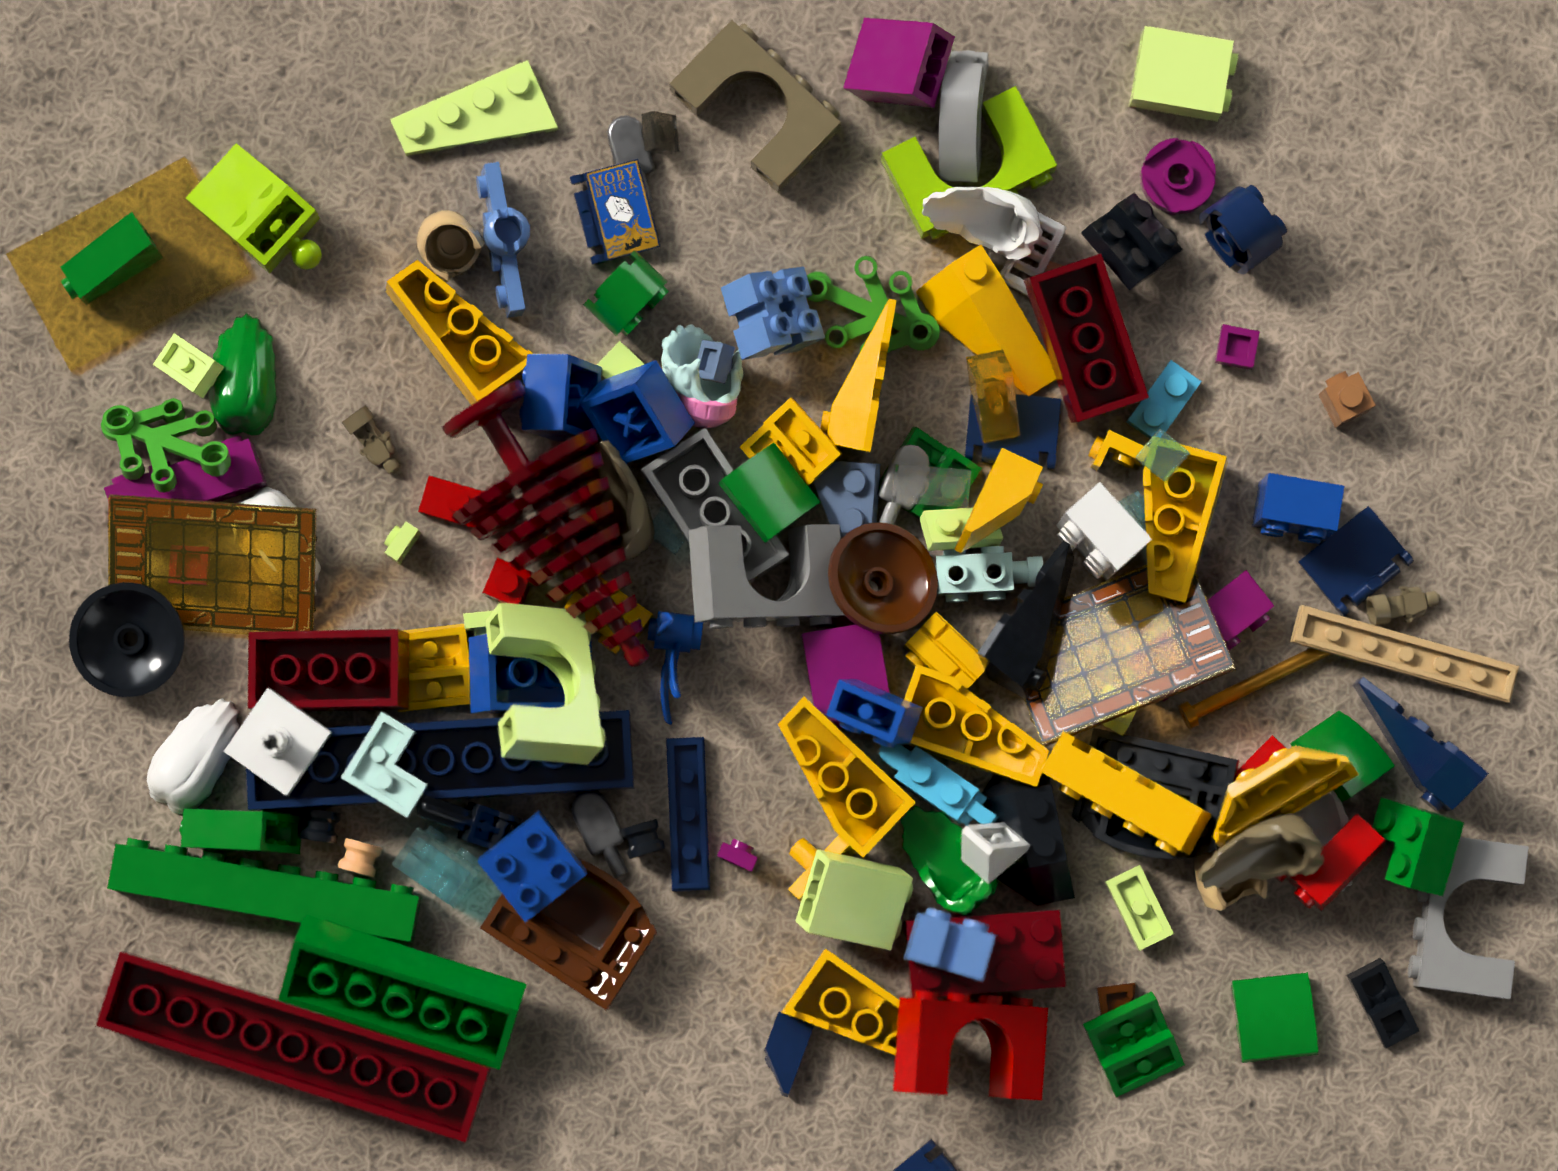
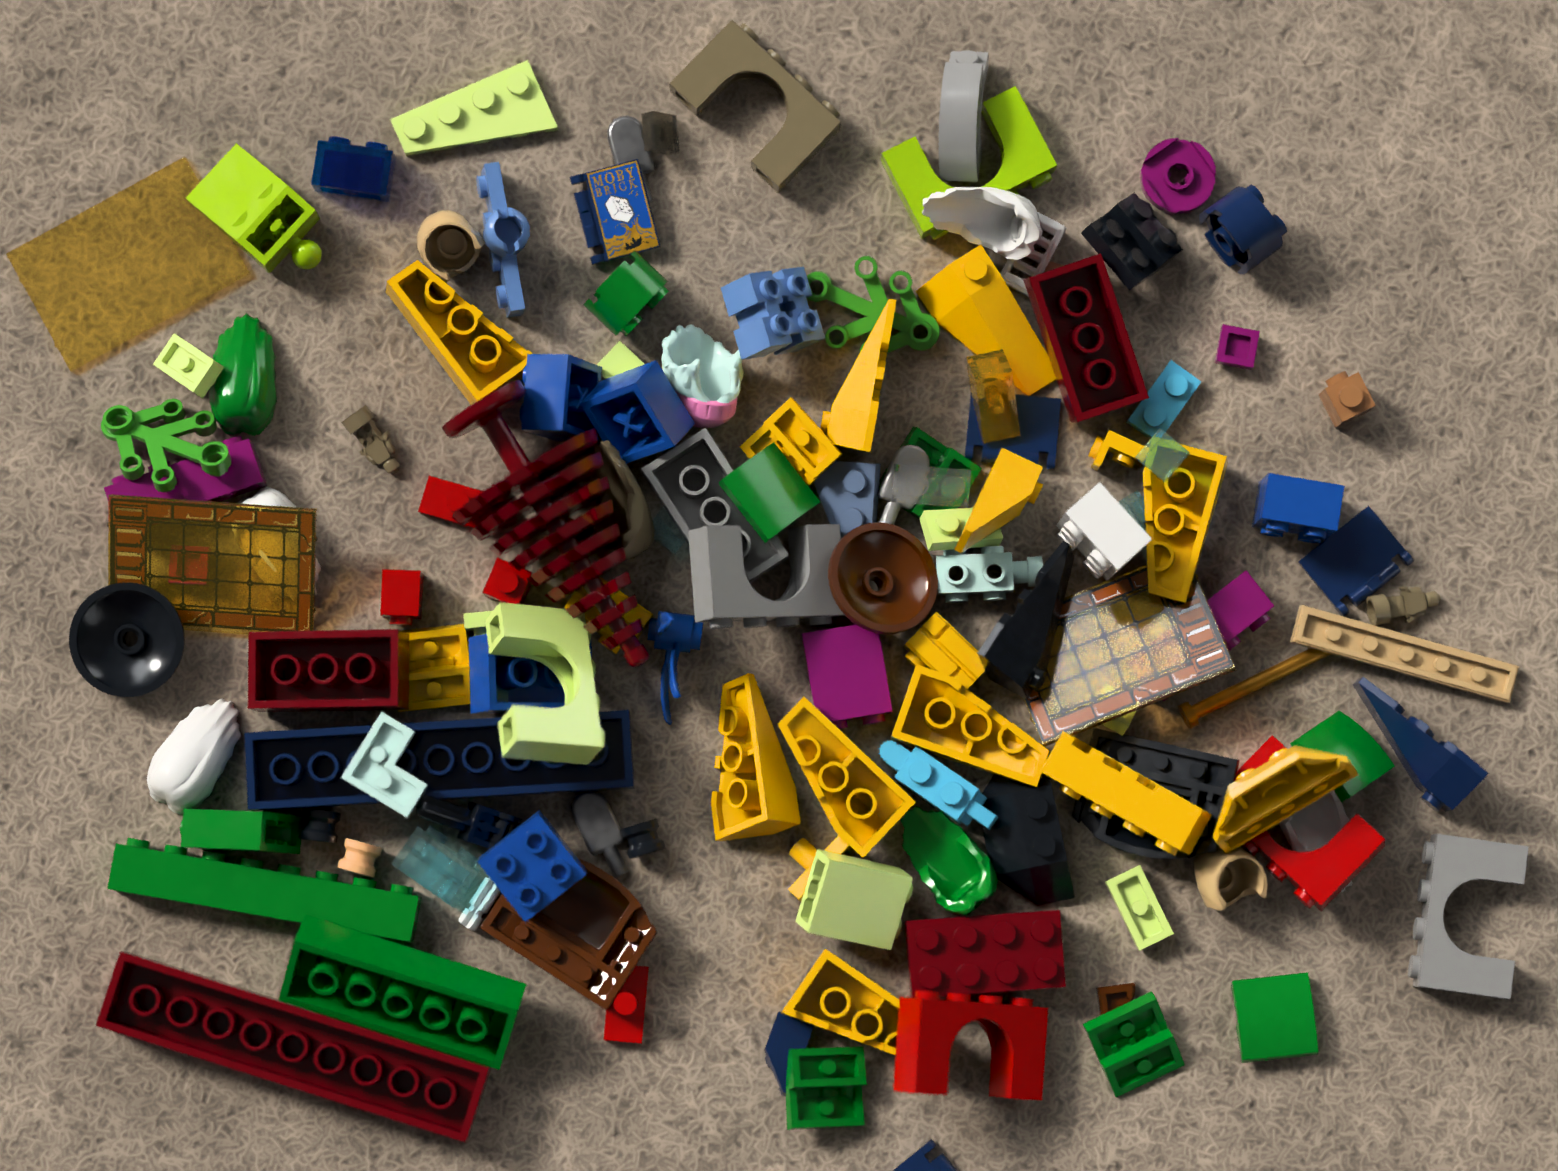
(110, 260): green slope -> none
(278, 741): white tile -> none
(353, 169): none -> clear blue brick
(401, 541): yellowish green plate -> none
(401, 596): none -> red brick
(480, 904): none -> white axle
(627, 1012): none -> red tile
(688, 814): dark blue tile -> none
(715, 361): sand blue plate -> none
(738, 854): magenta plate -> none
(755, 781): none -> yellow wedge
(825, 1088): none -> green slope
(874, 711): blue brick -> none
(899, 62): magenta brick -> none
(949, 945): medium blue brick -> none
(991, 848): white slope -> none
(1183, 74): yellowish green brick -> none
(1265, 851): dark tan hair -> none
(1382, 1003): black slope -> none
(1422, 846): green brick -> none

